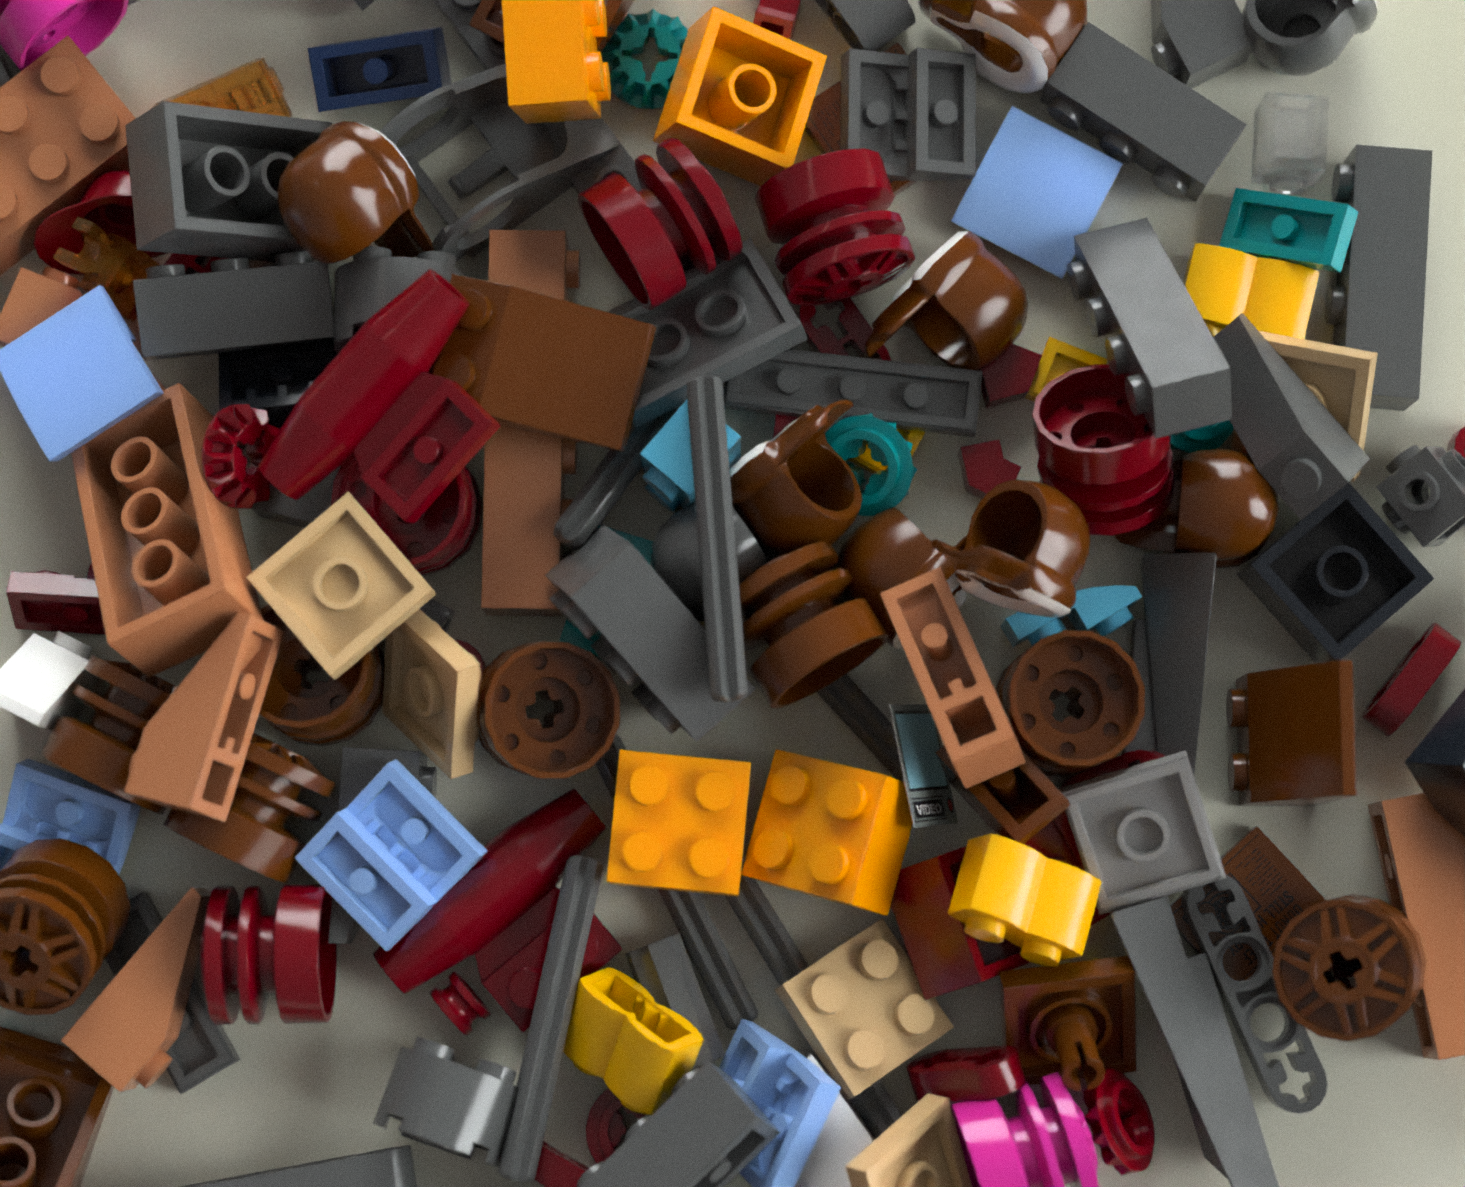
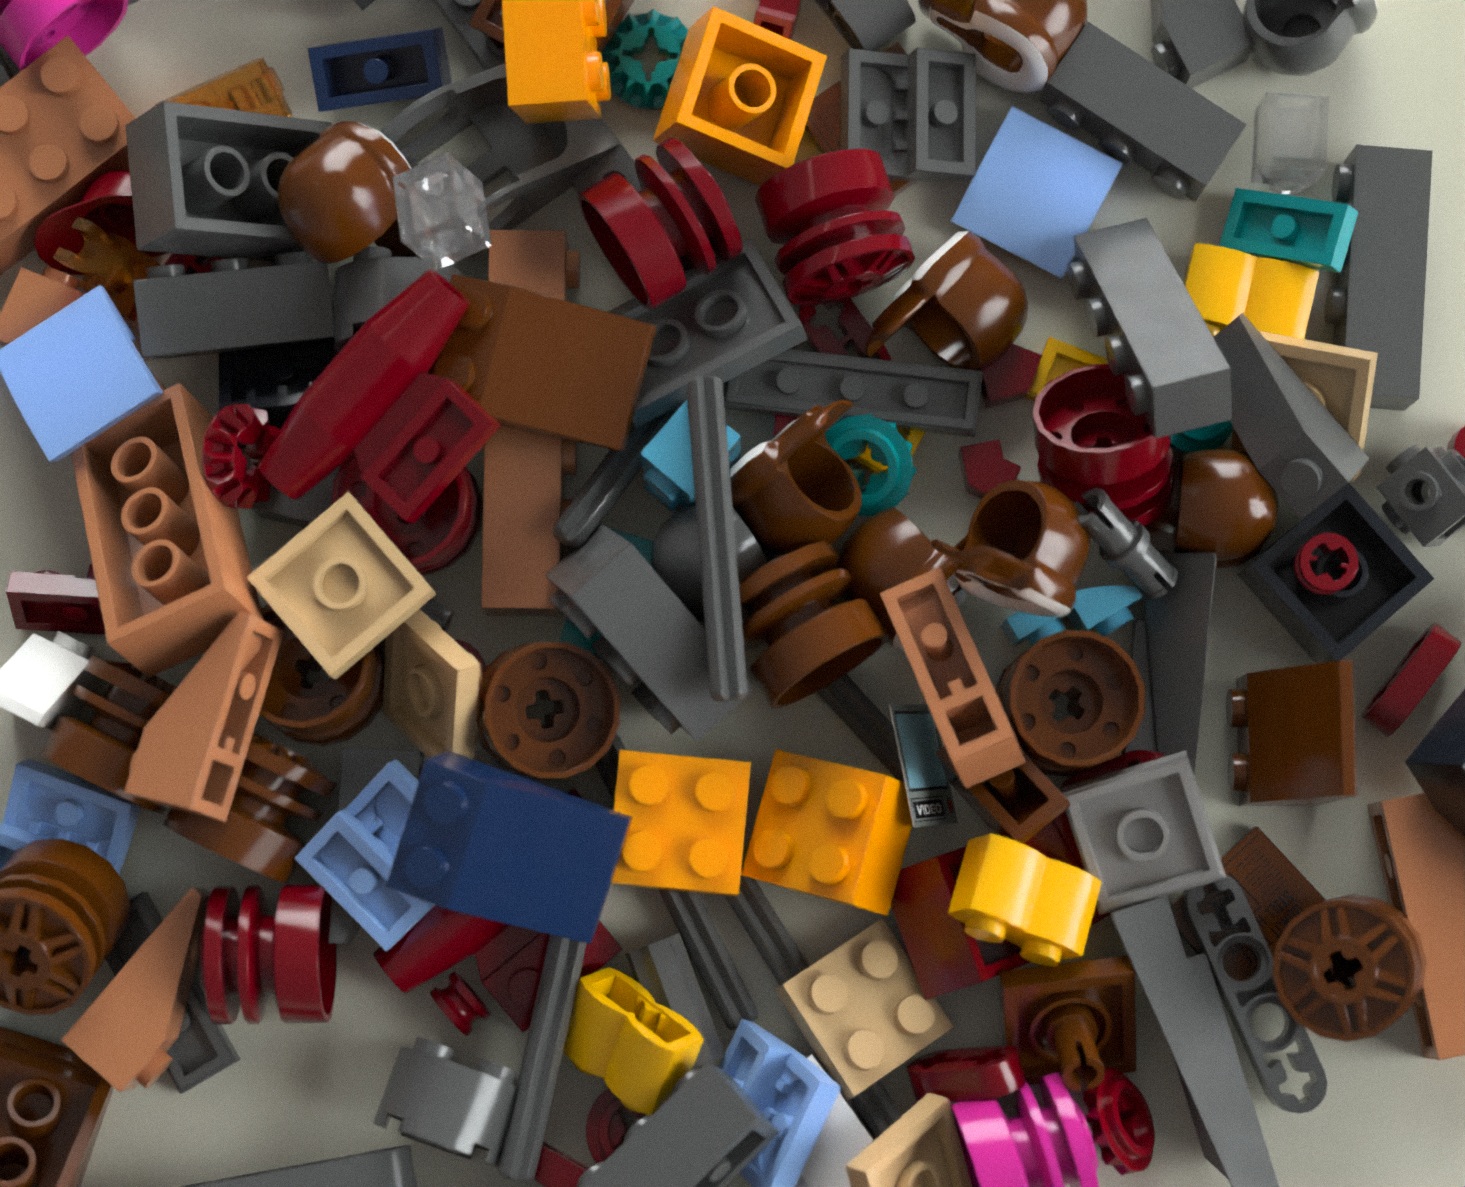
(441, 211): none -> clear brick
(508, 848): none -> dark blue slope
(1125, 544): none -> dark grey pin
(1327, 544): none -> dark red bush

